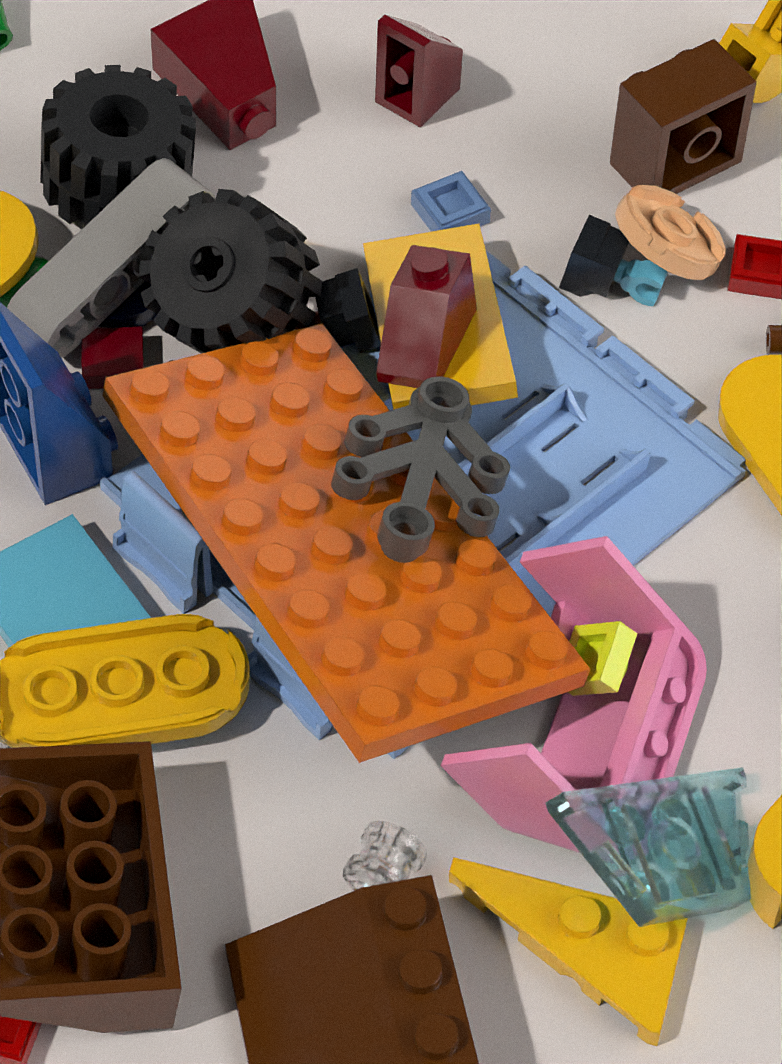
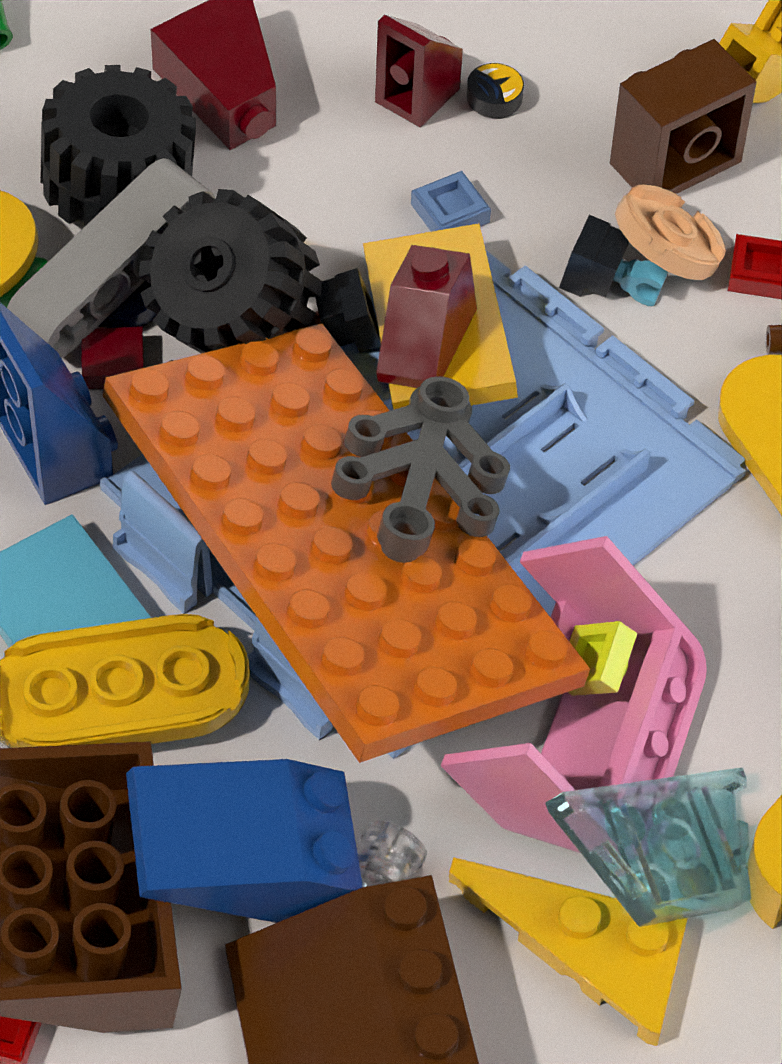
(243, 836): none -> blue slope
(495, 90): none -> black tile

